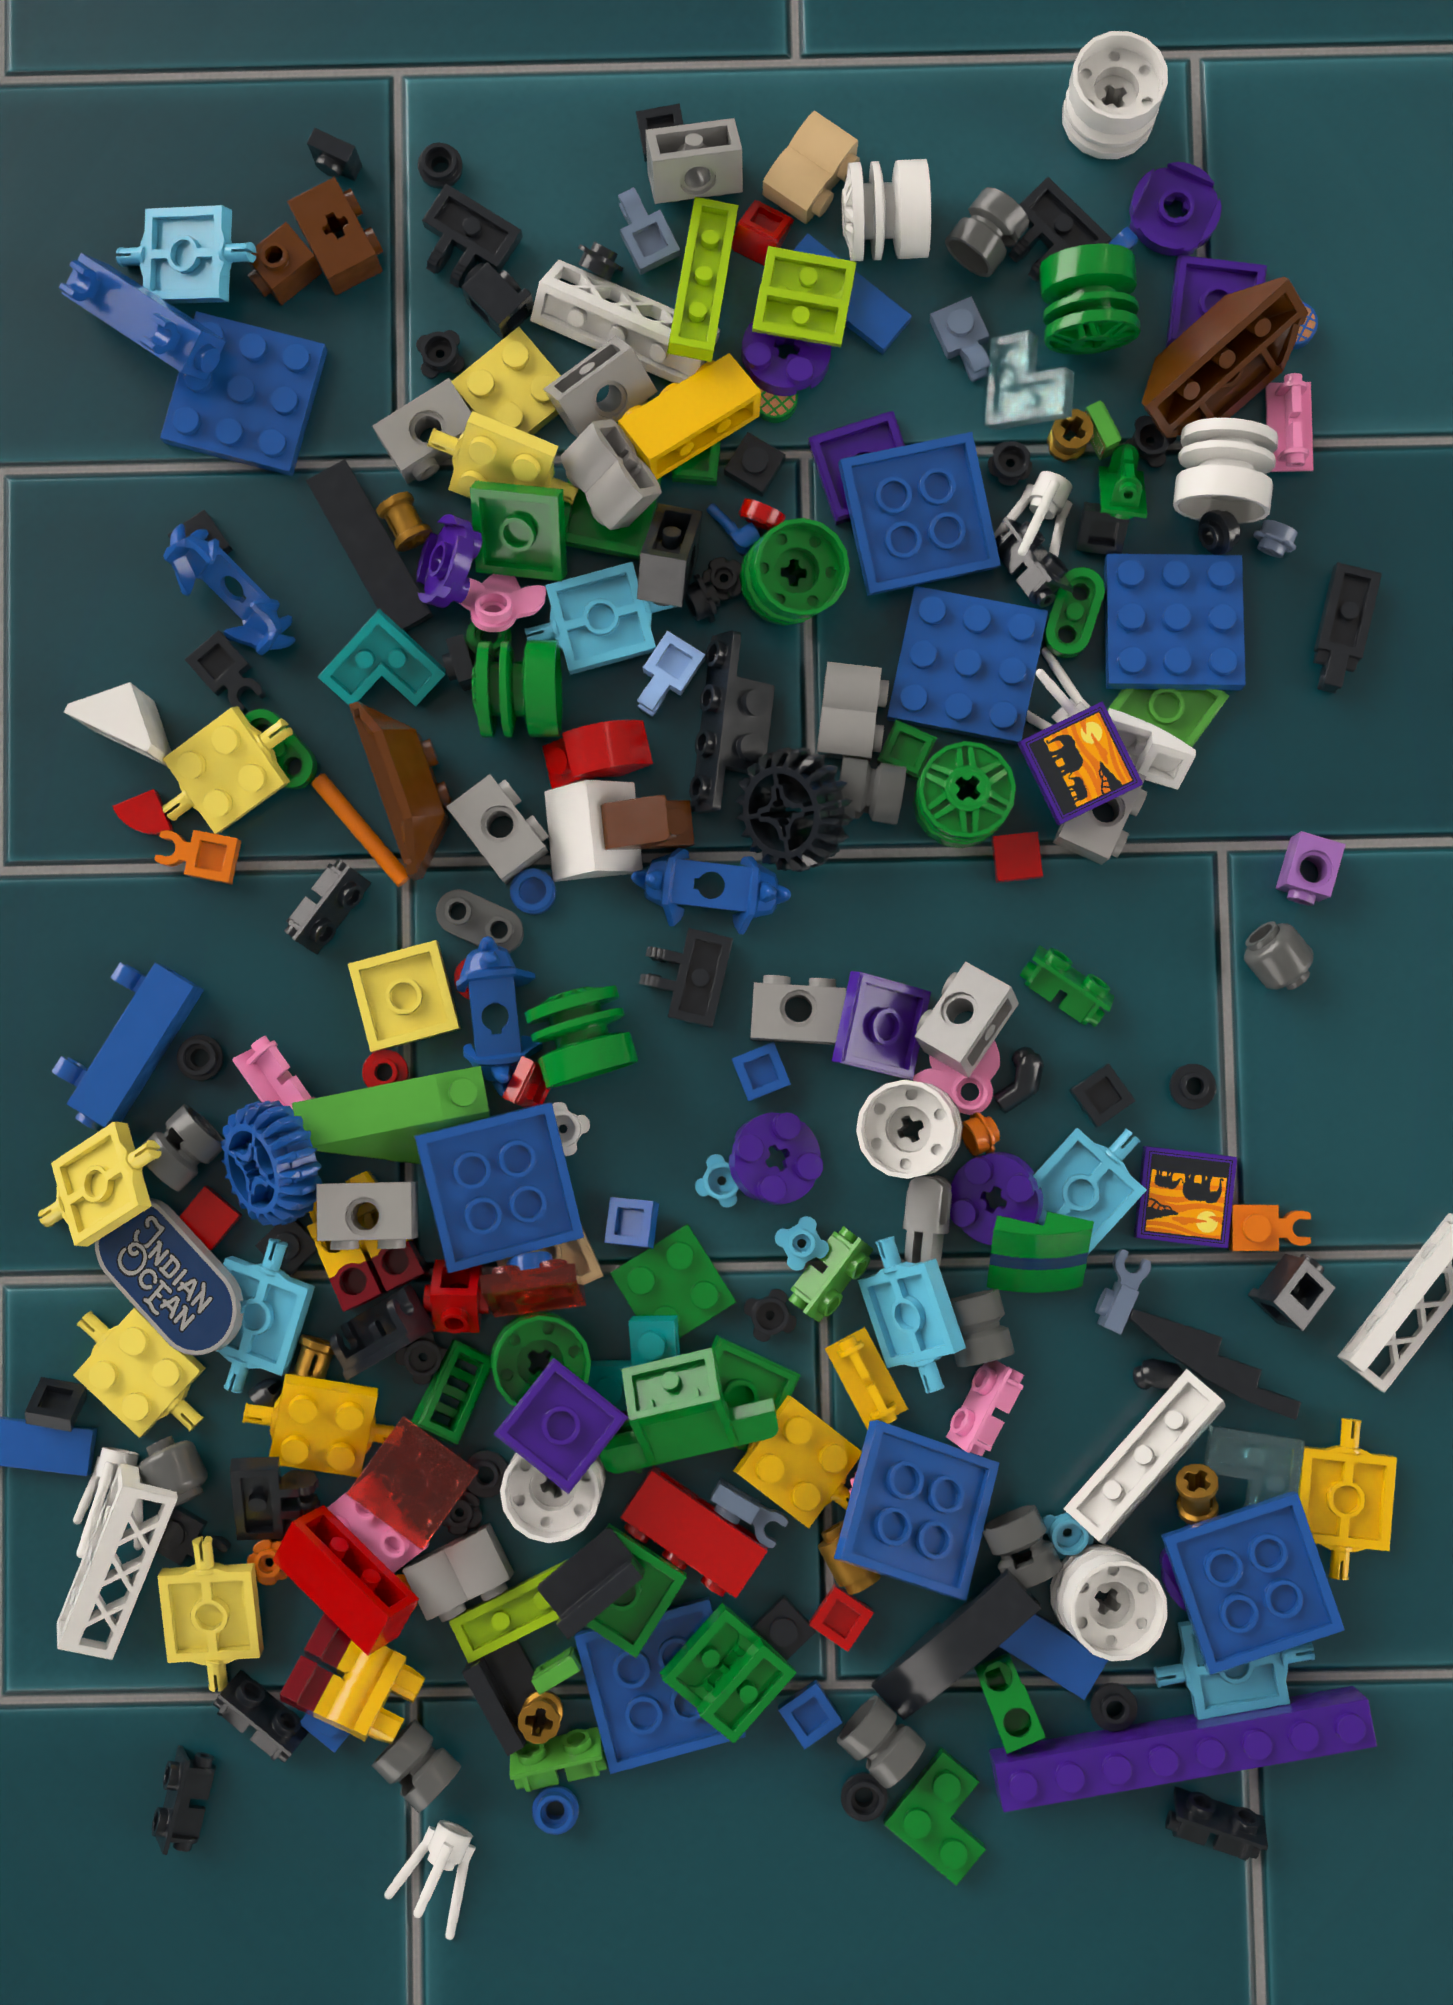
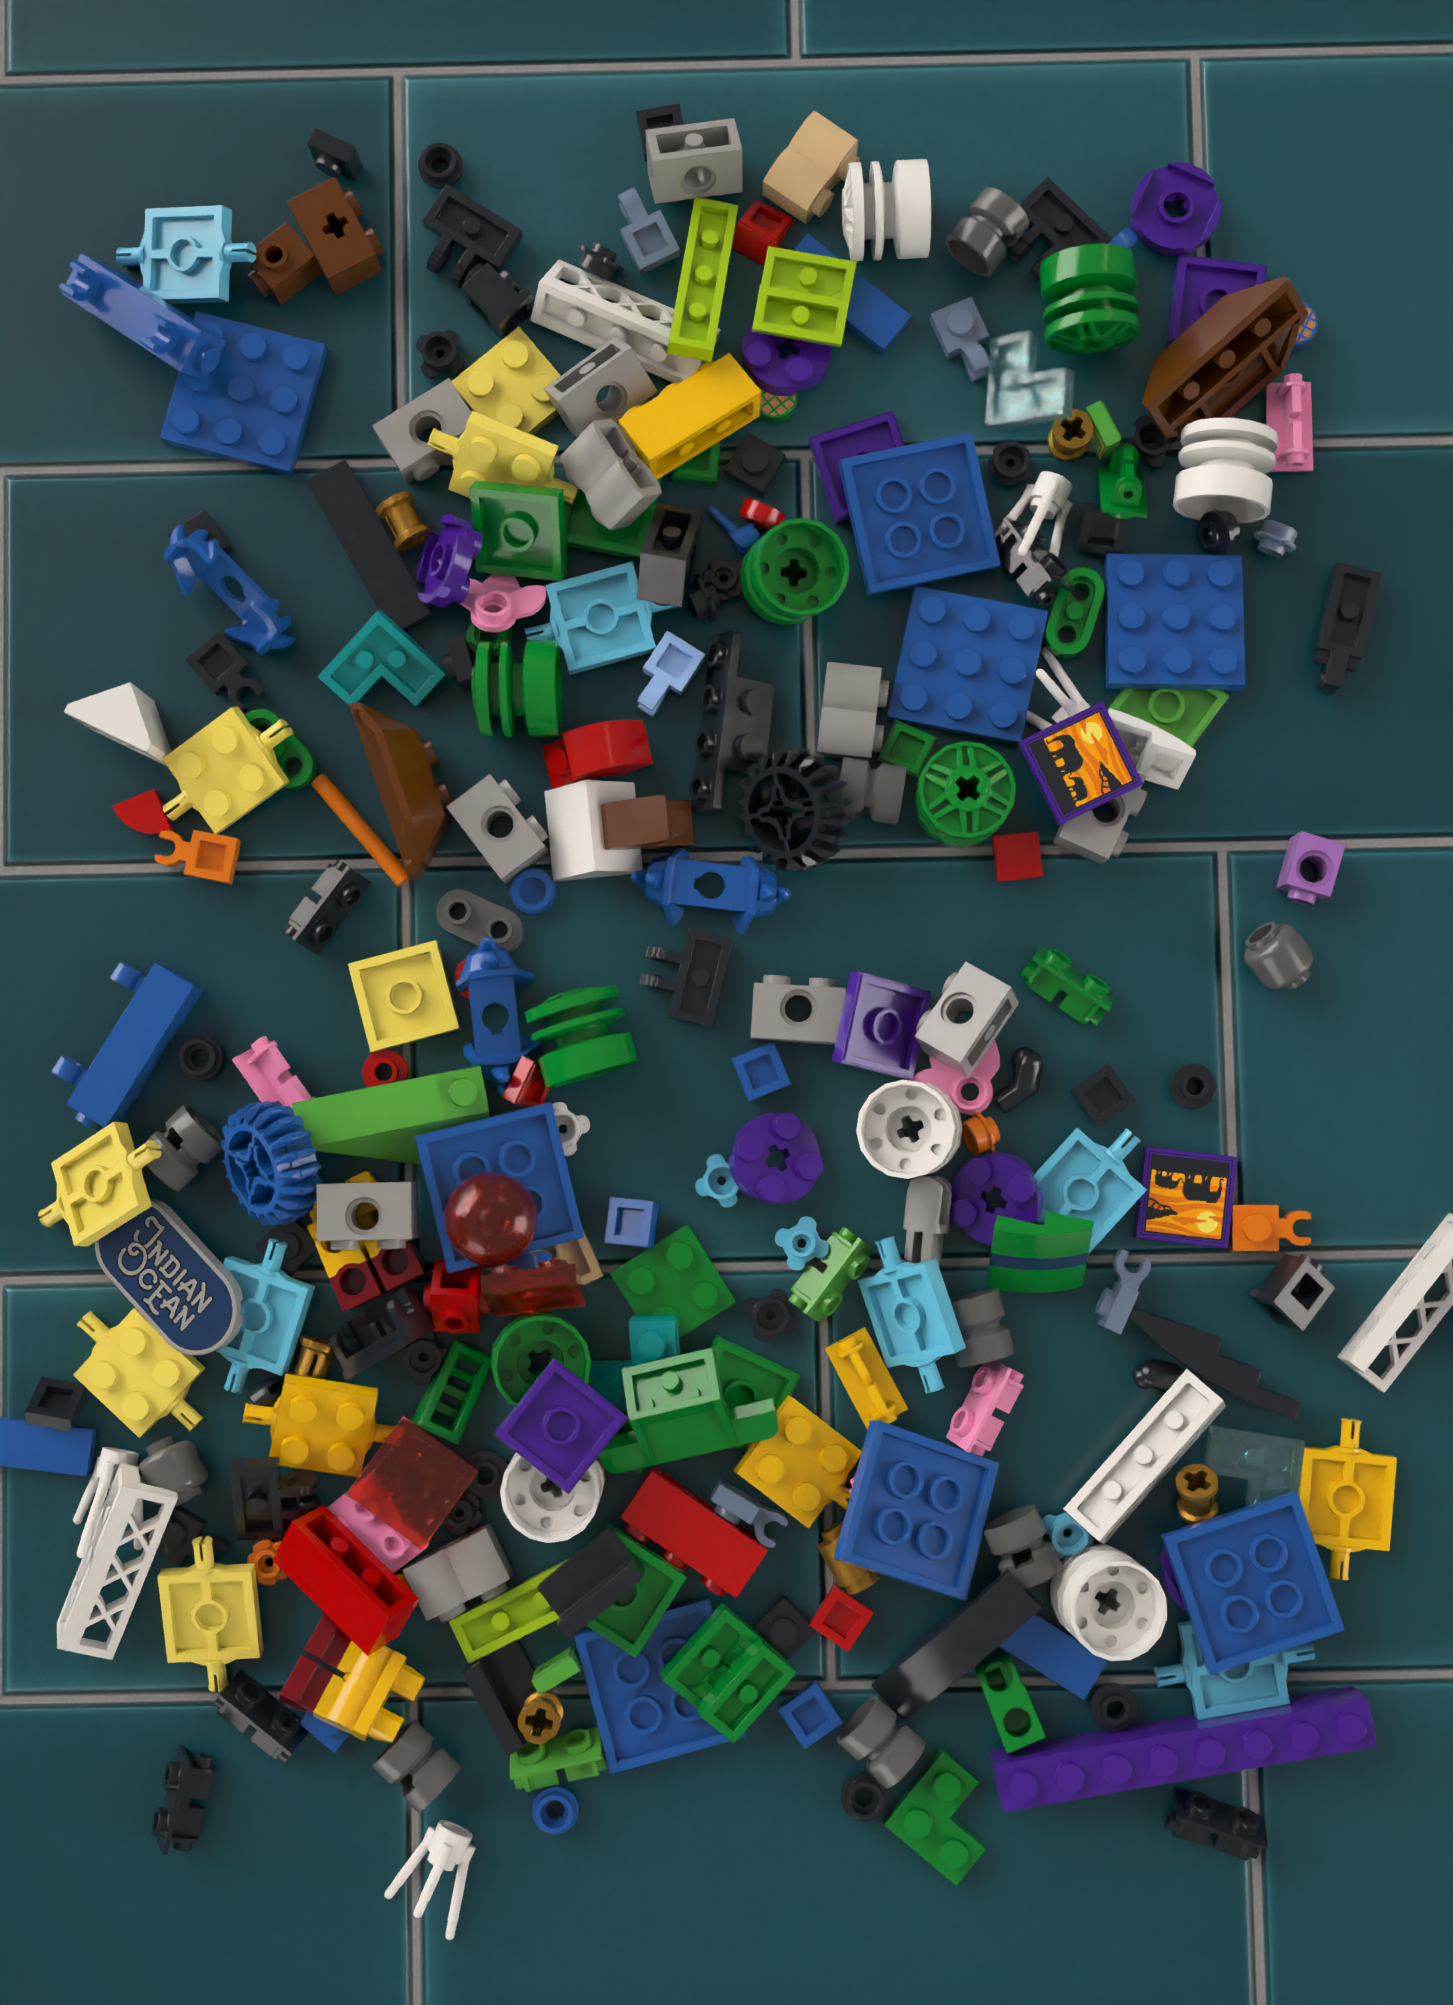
(210, 1217): red tile -> none
(490, 1219): none -> clear red cylinder
(1114, 94): white wheel -> none

